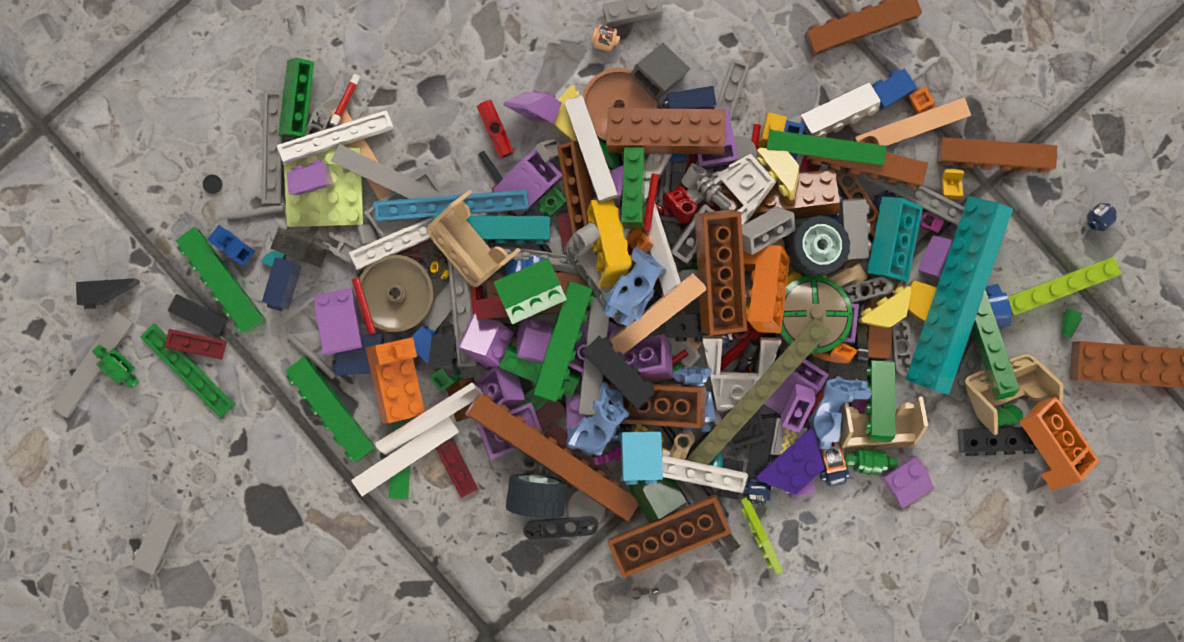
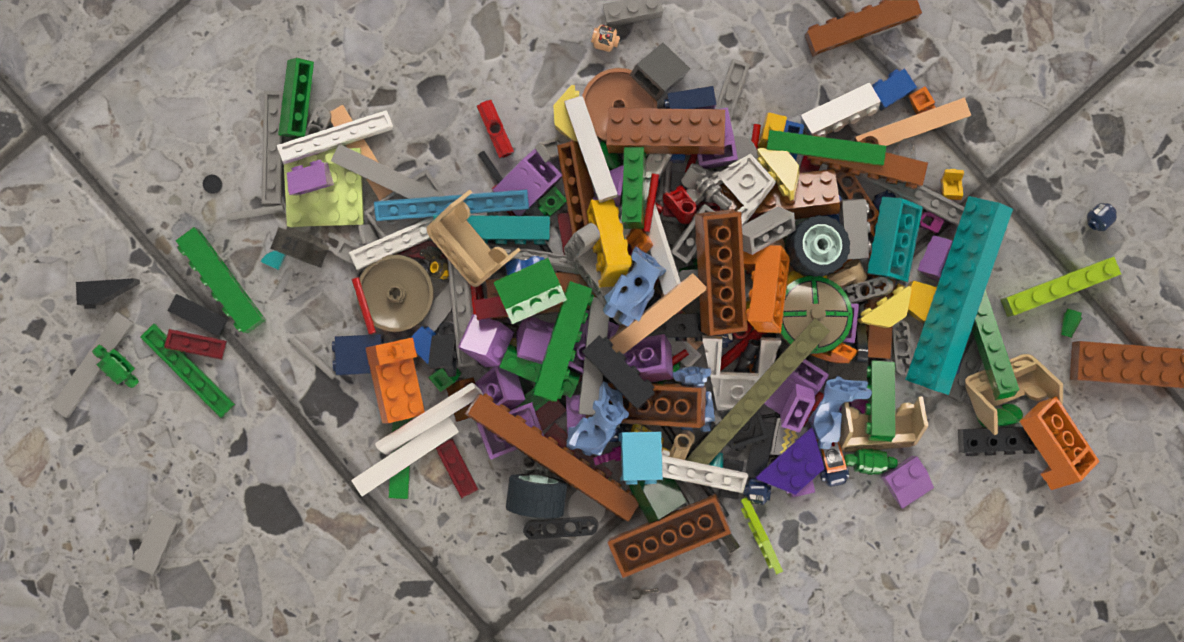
(231, 245): blue brick -> none
(281, 284): dark blue brick -> none
(330, 408): green brick -> none
(338, 321): medium lavender slope -> none
(345, 99): red bar -> none
(535, 106): medium lavender slope -> none
(996, 154): dark orange brick -> none
(1000, 305): blue brick -> none

